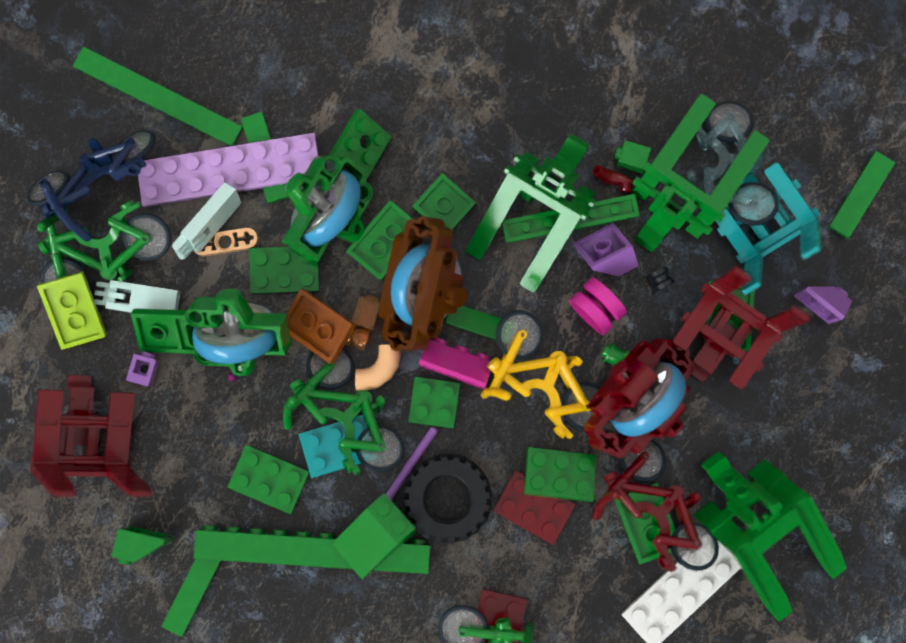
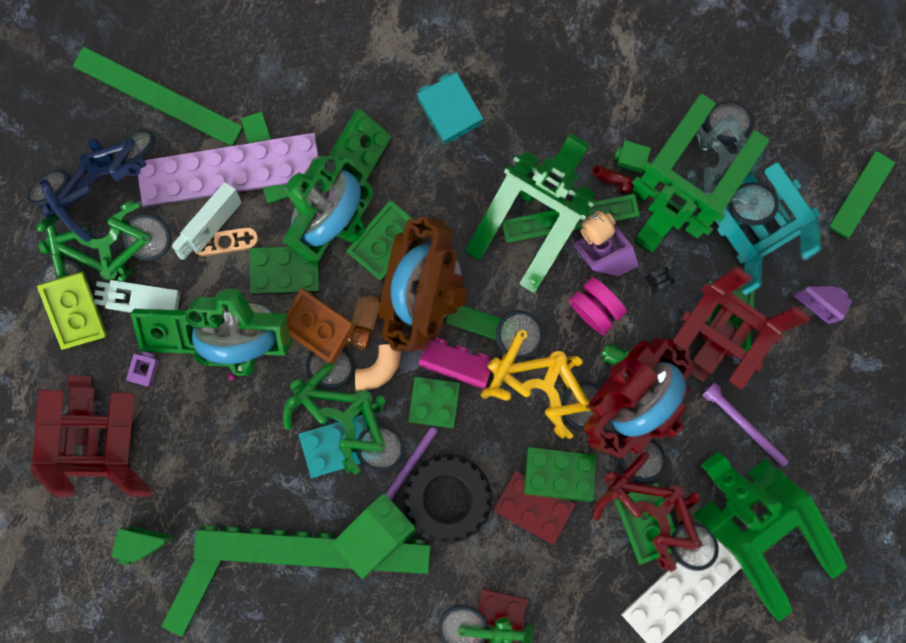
(268, 479): green plate -> none
(445, 202): green plate -> none
(449, 108): none -> teal brick
(598, 228): none -> light nougat head
(713, 393): none -> medium lavender piece

